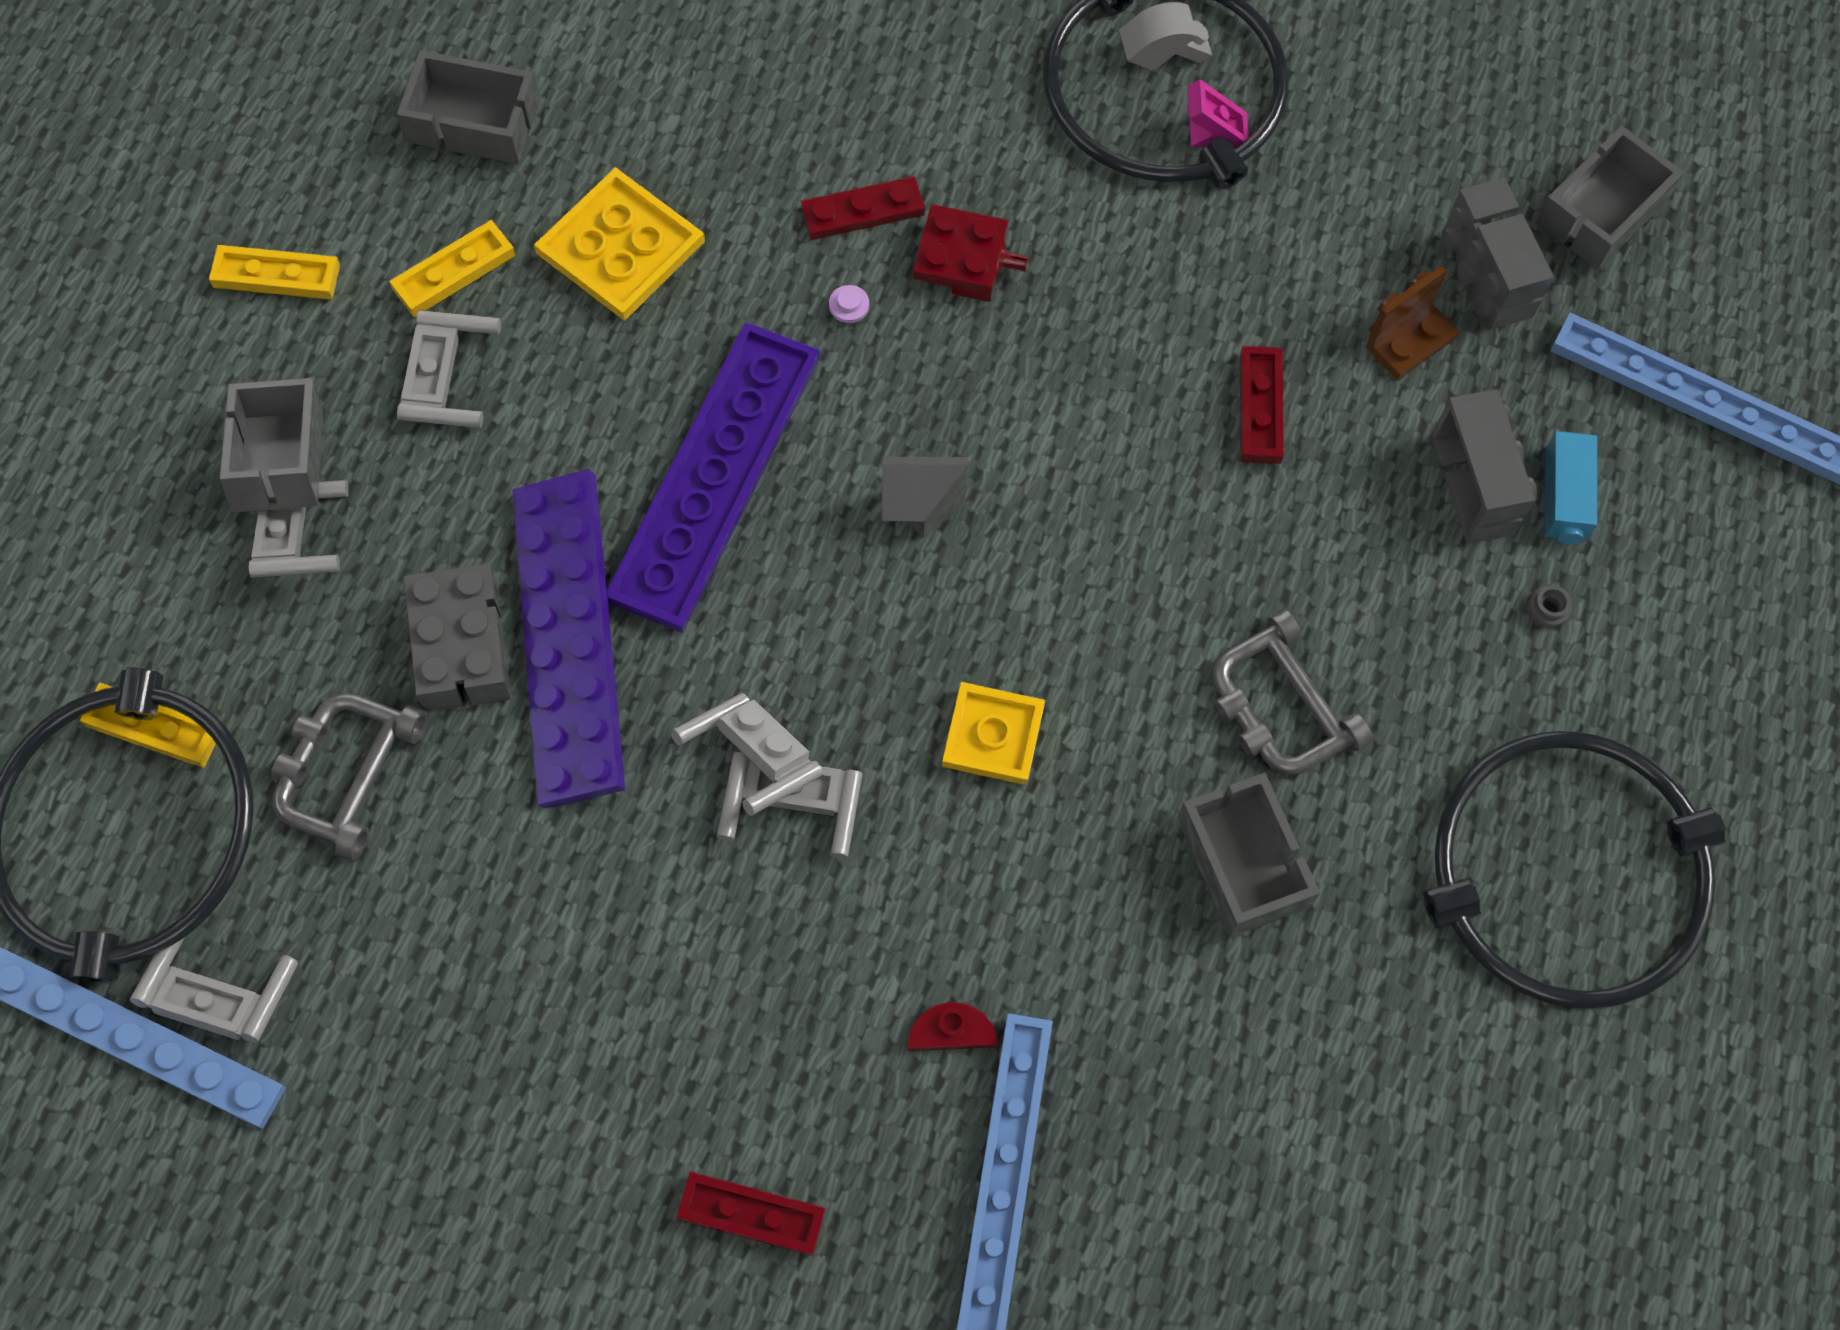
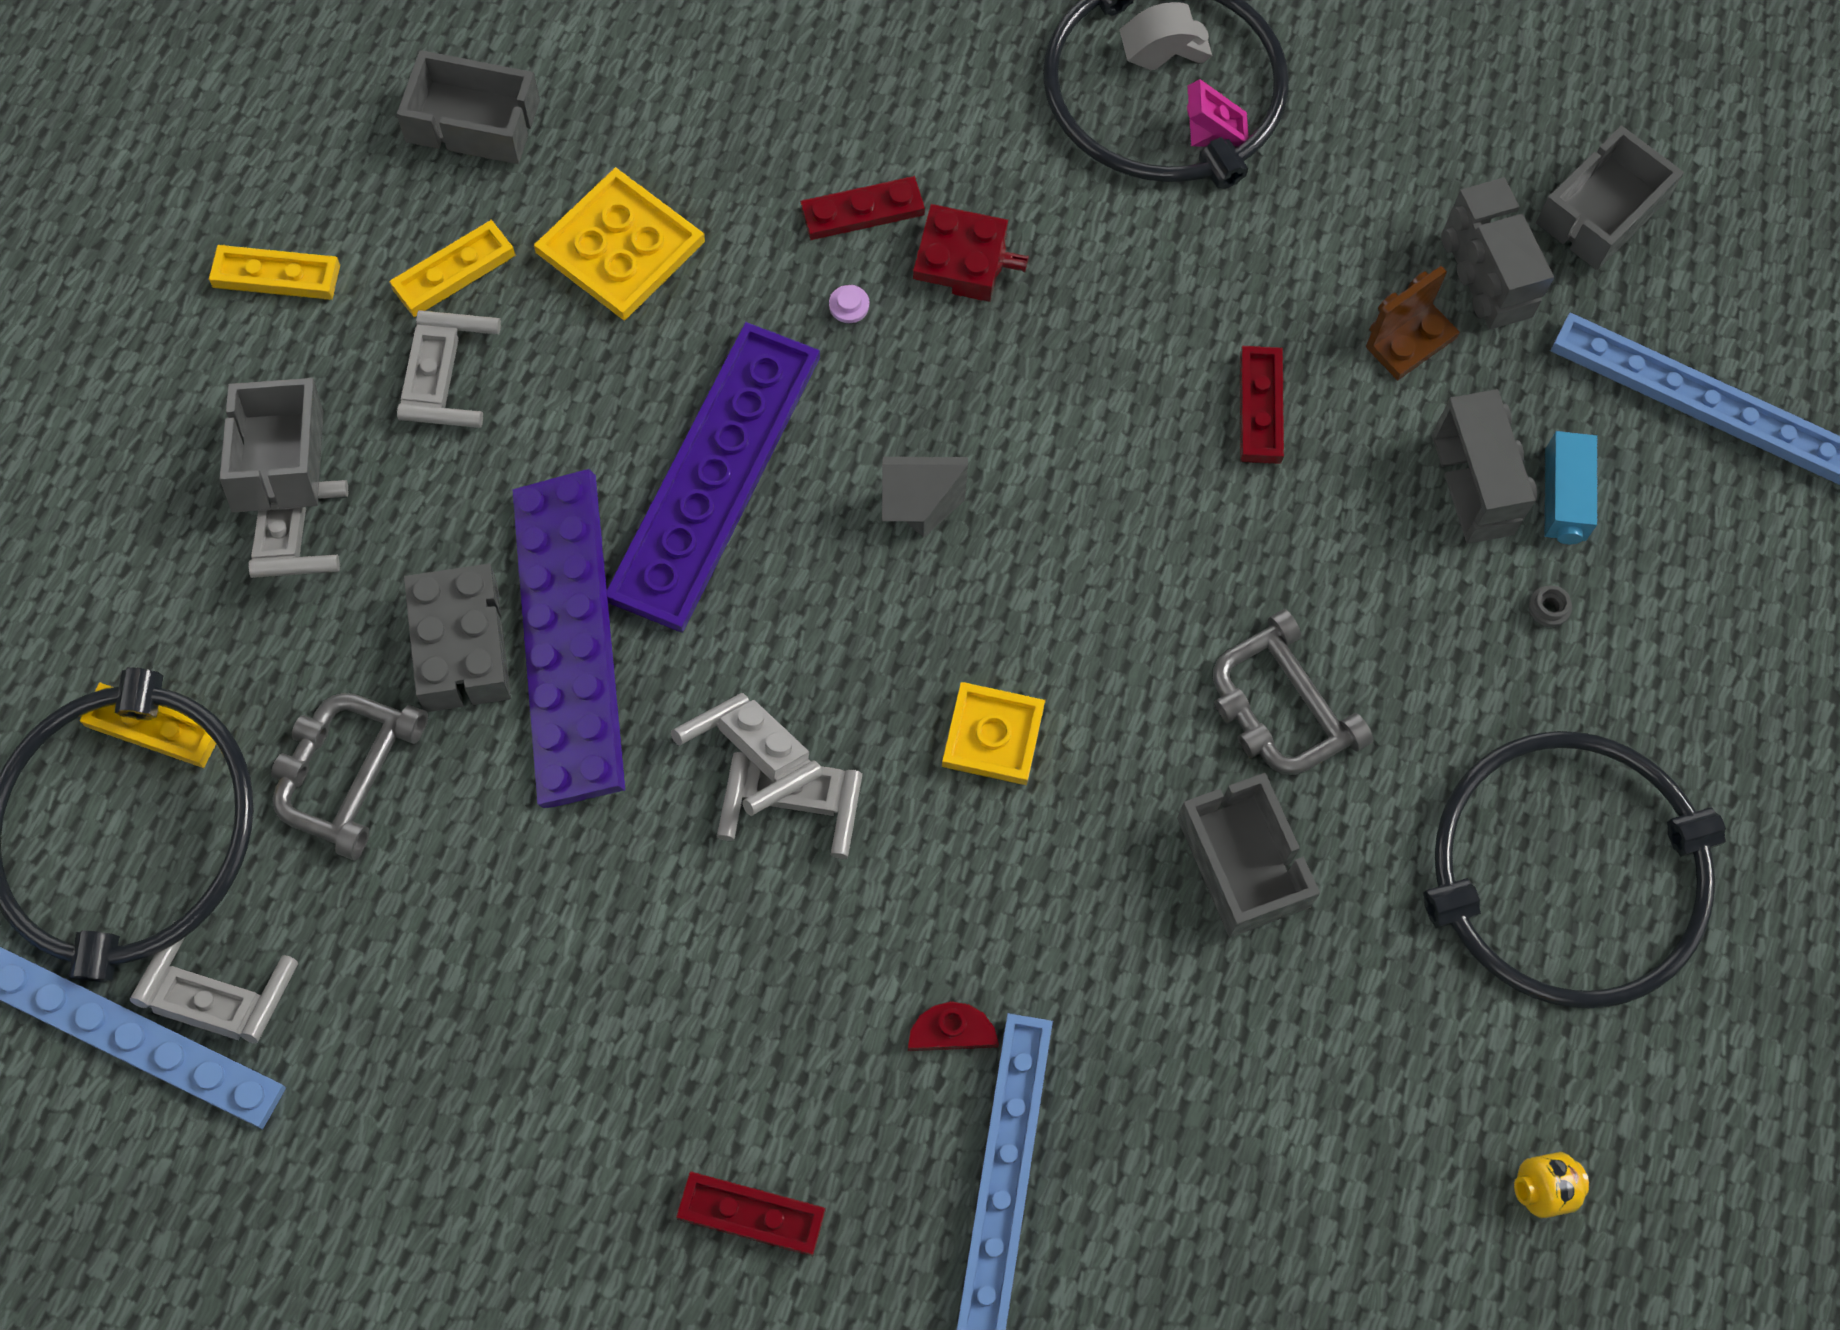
(1552, 1184): none -> yellow head

